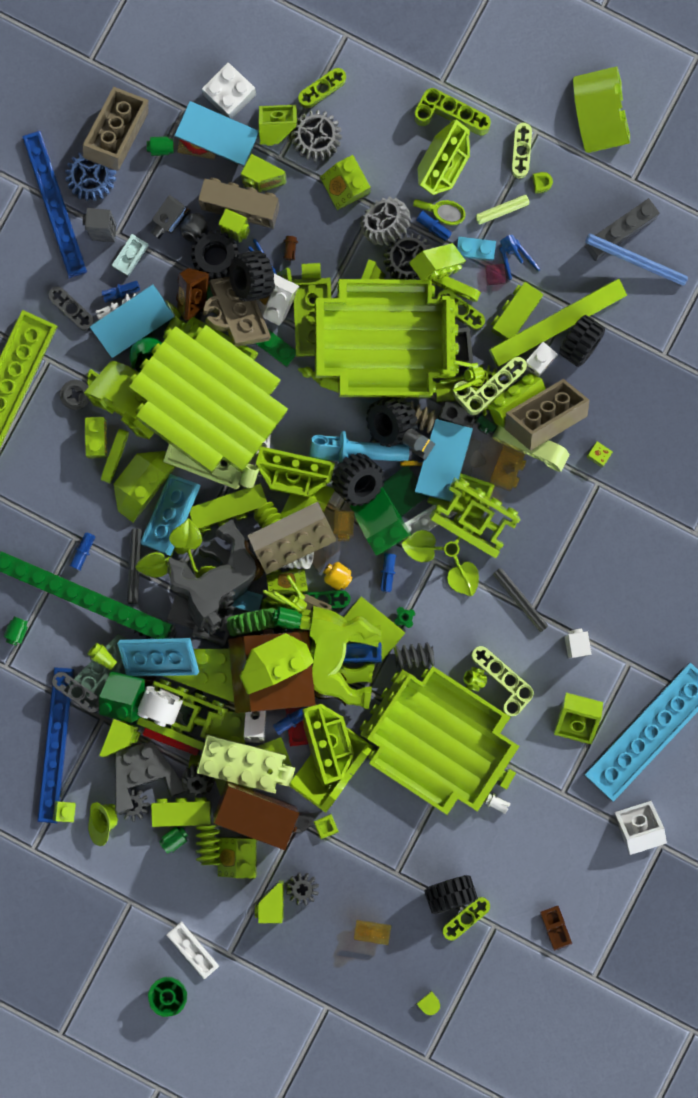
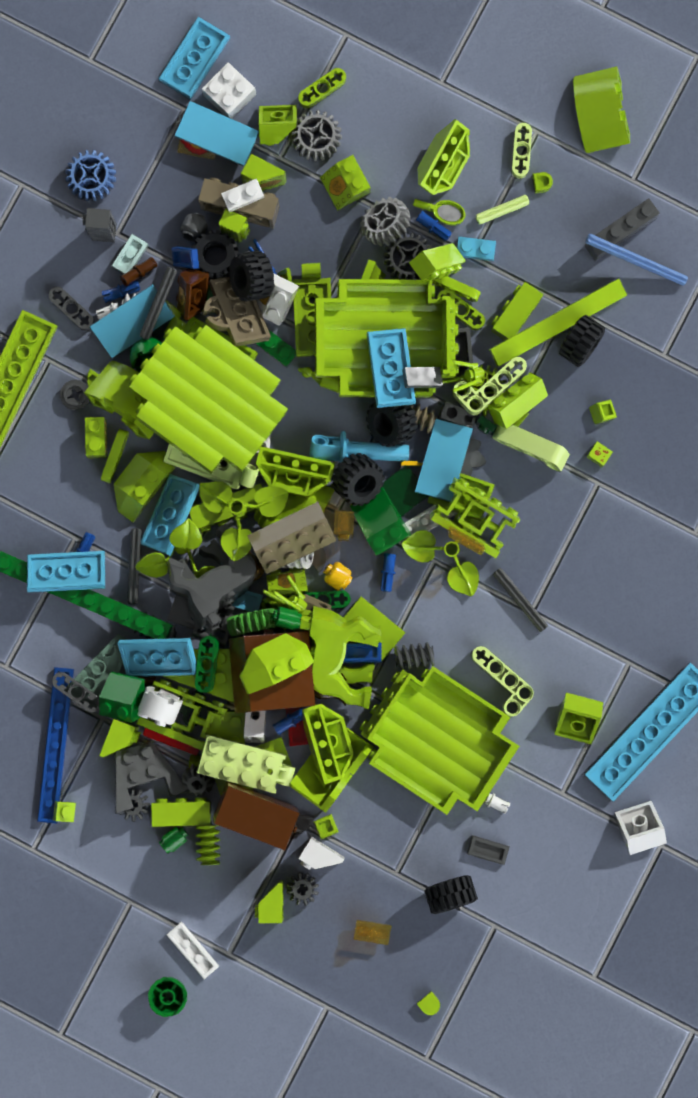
(16, 631): green brick -> none
(54, 204): blue tile -> none
(66, 571): none -> medium azure tile
(101, 656): lime cone -> none
(101, 821): lime piece -> none
(115, 128): dark tan brick -> none
(138, 271): none -> reddish brown pin
(158, 303): none -> dark grey axle
(160, 146): green brick -> none
(169, 209): dark grey torso -> none
(185, 257): none -> blue tile
(194, 58): none -> medium azure tile
(199, 670): none -> green beam
(215, 497): none -> lime plant
(237, 857): lime slope -> none
(242, 195): none -> white plate
(290, 248): reddish brown pin -> none
(319, 855): none -> white slope
(387, 358): none -> medium azure tile
(408, 613): green plate -> none
(418, 443): dark grey leg -> none
(422, 377): none -> tile
(444, 392): lime tile -> none
(451, 923): lime beam -> none
(459, 107): lime beam -> none
(466, 540): none -> clear yellow tile
(475, 679): lime gear -> none
(488, 850): none -> dark grey tile
(495, 274): clear pink tile -> none
(506, 778): lime plate -> none
(511, 245): blue plant -> none
(516, 461): clear yellow brick -> none
(540, 359): white torso -> none
(546, 414): dark tan brick -> none
(556, 928): reddish brown slope -> none
(577, 644): white brick -> none
(602, 411): none -> lime slope

